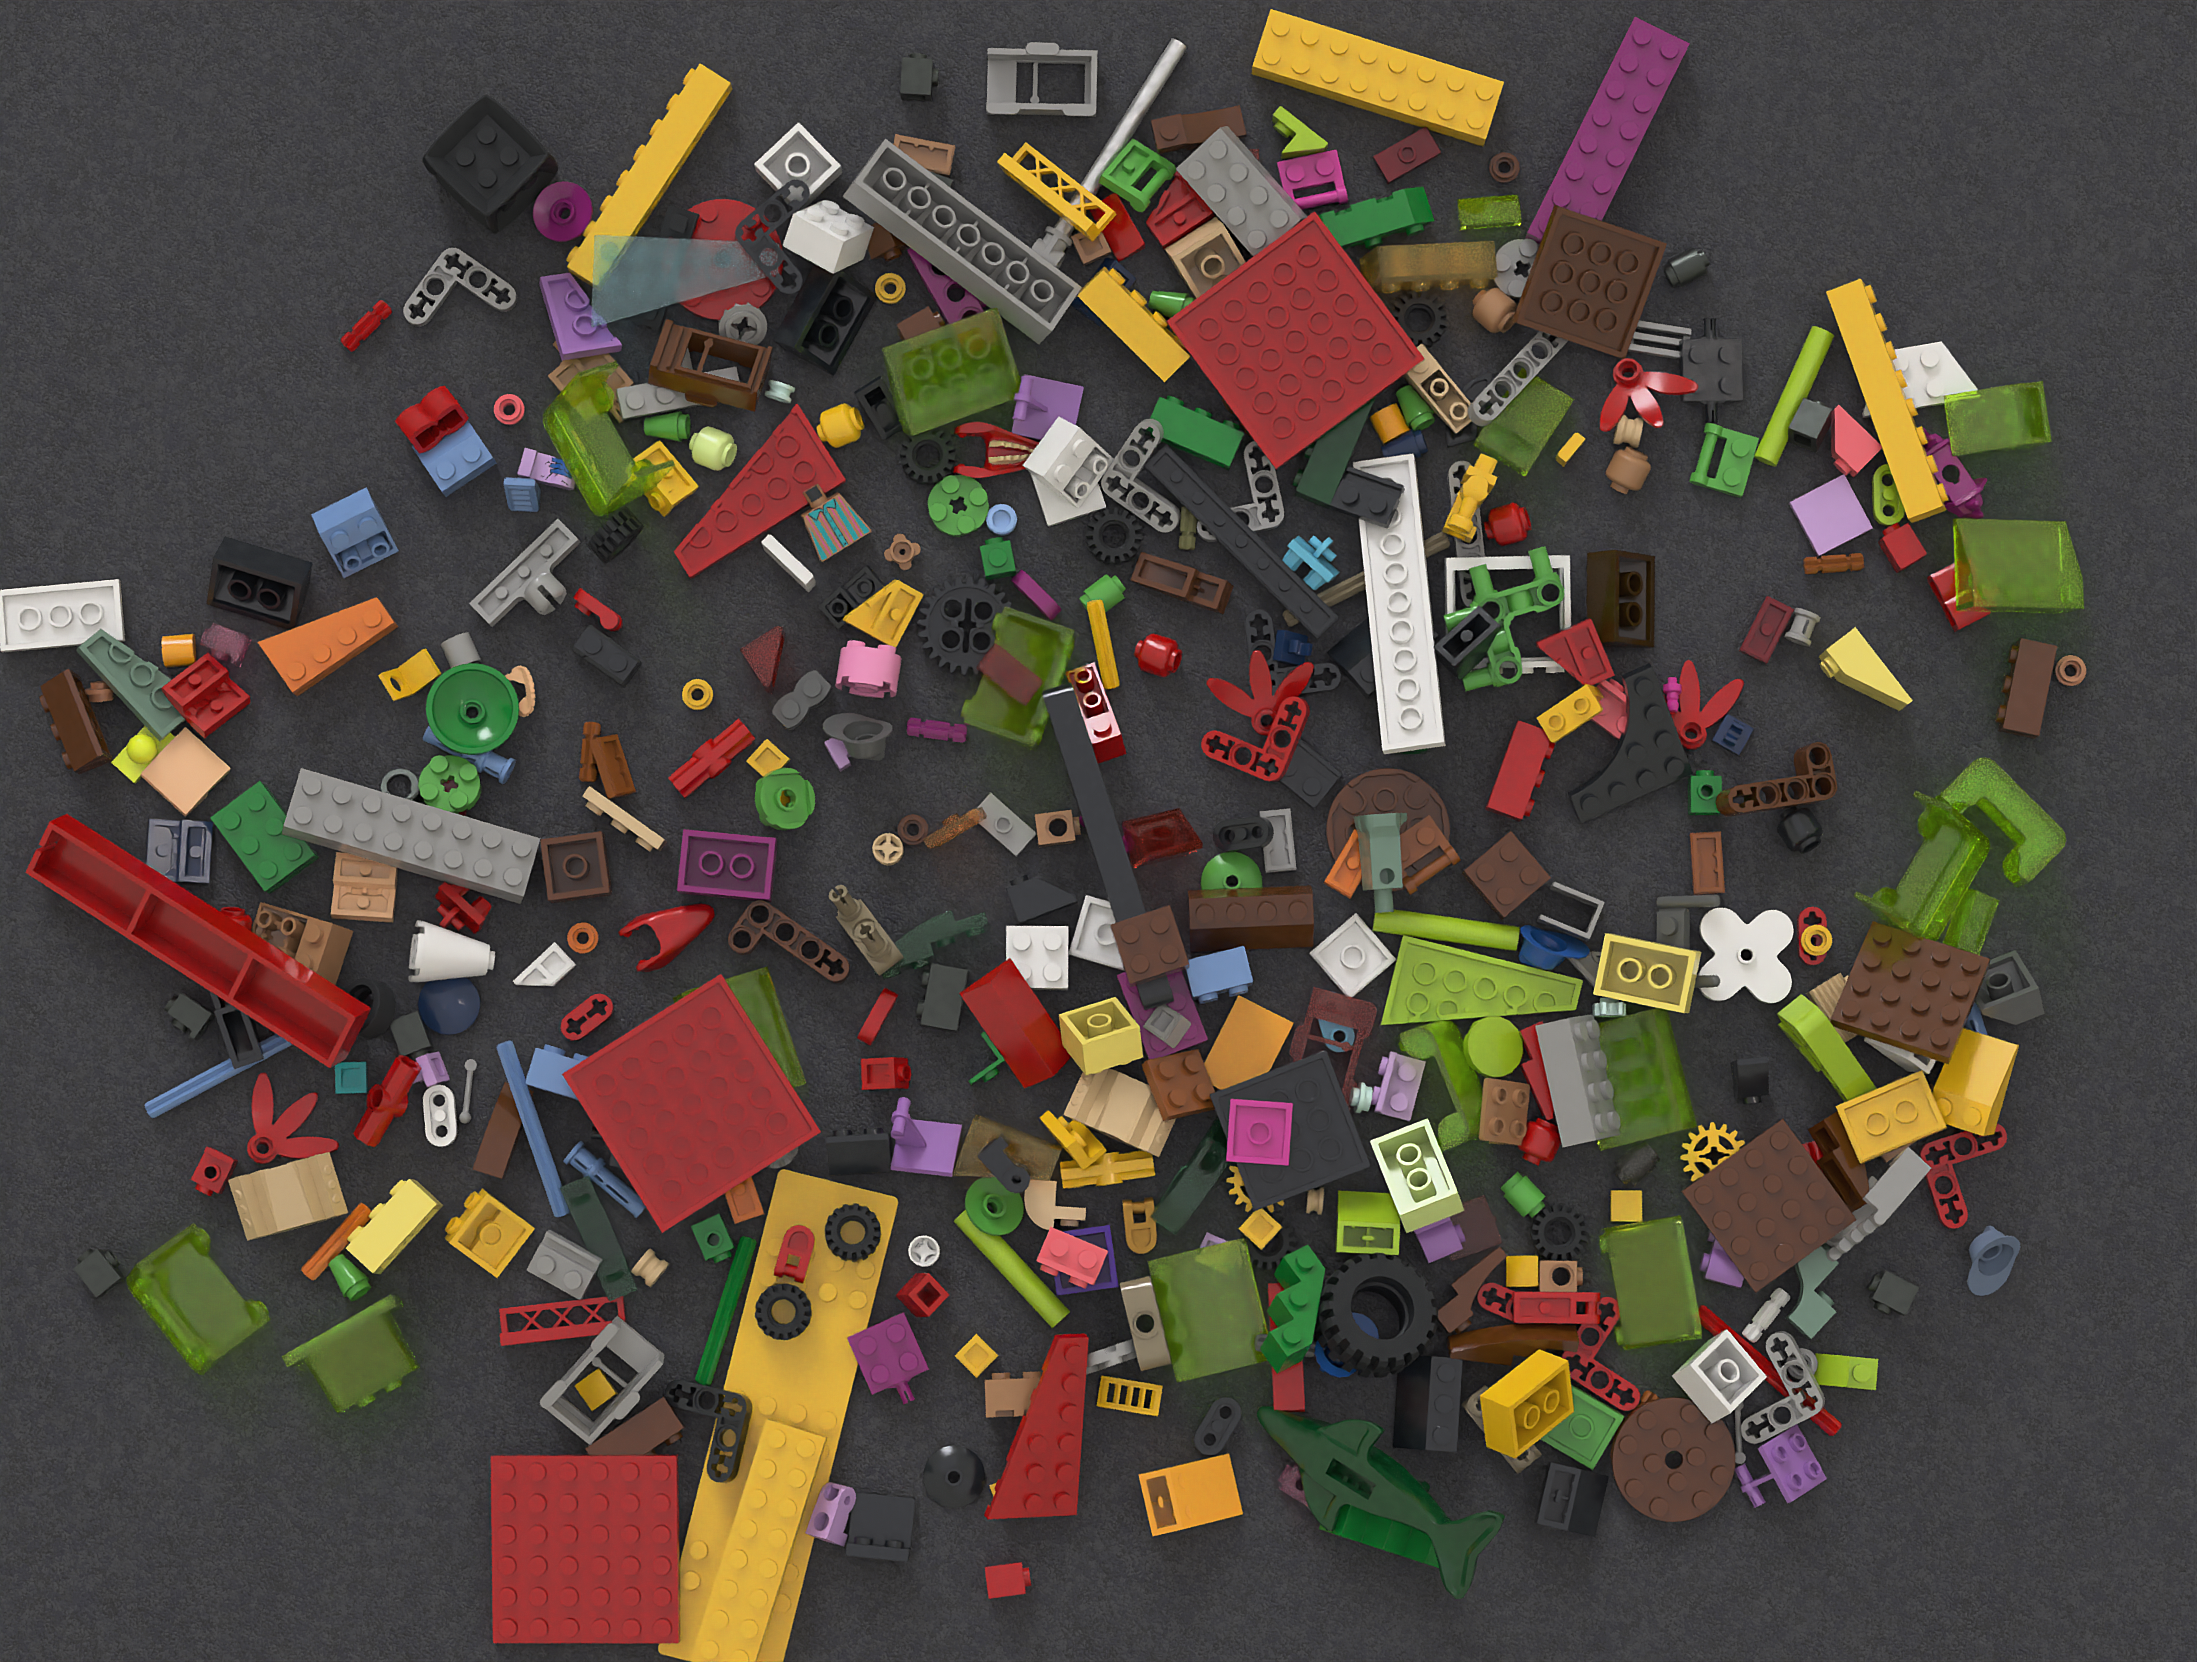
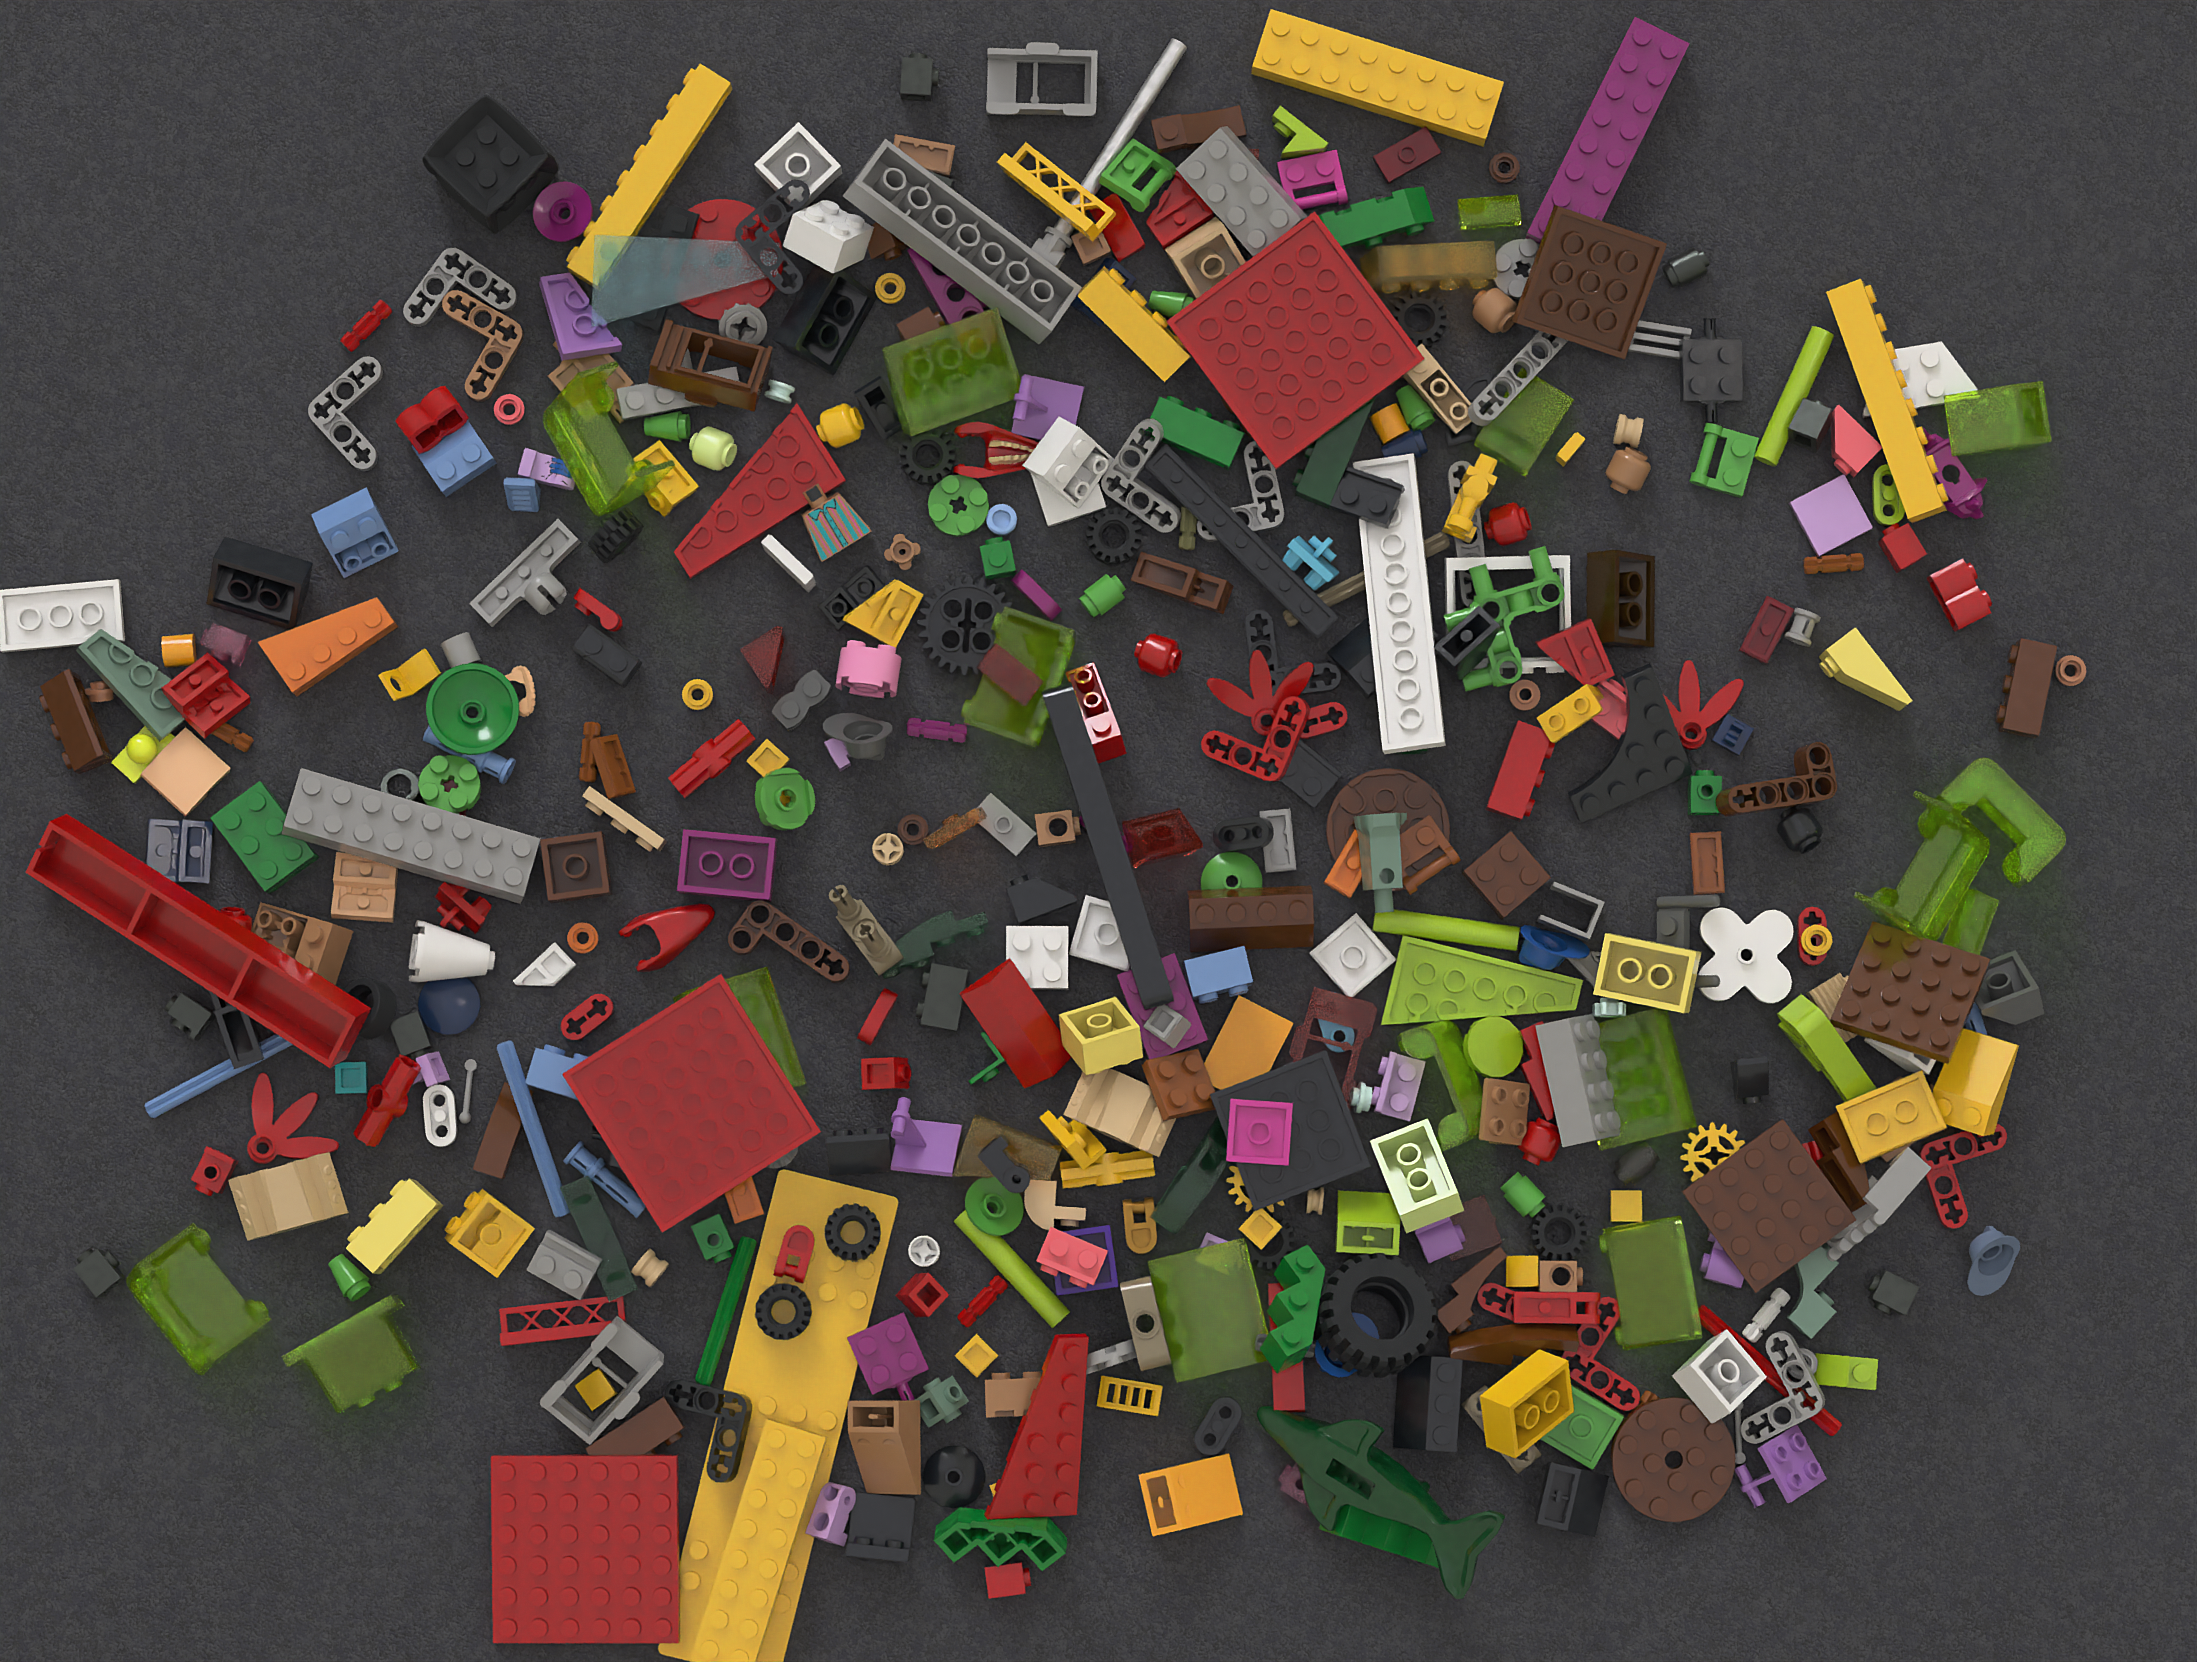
(232, 736): none -> dark orange axle
(336, 416): none -> light grey beam
(336, 1242): orange axle -> none
(495, 344): none -> medium nougat beam
(887, 1444): none -> medium nougat slope
(946, 1399): none -> sand green brick
(982, 1301): none -> red axle
(1000, 1537): none -> green brick
(1103, 644): yellow axle -> none
(1149, 946): reddish brown brick -> none
(1291, 648): dark blue tile -> none
(1323, 727): none -> red beam
(1520, 704): none -> nougat plate
(1637, 389): red plant -> none
(1672, 693): dark pink piece -> none
(2016, 566): clear neon green slope -> none

